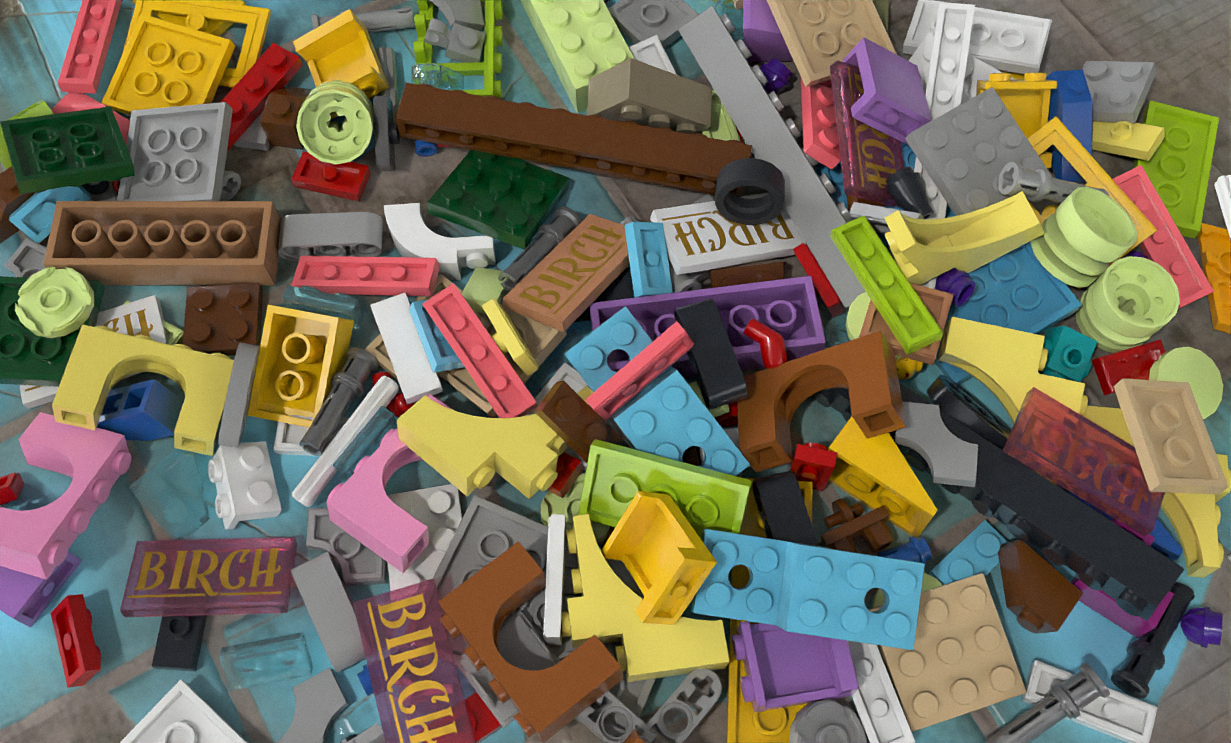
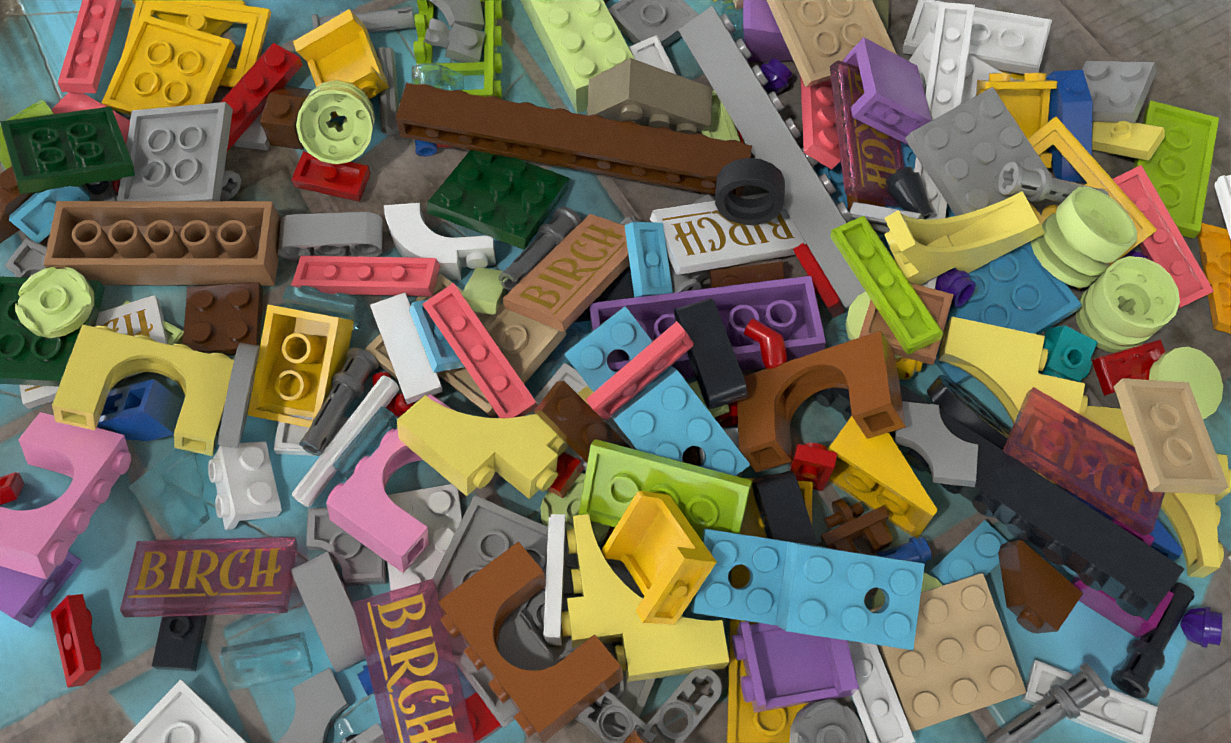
(385, 133): black plate -> none
(508, 337): light yellow plate -> none

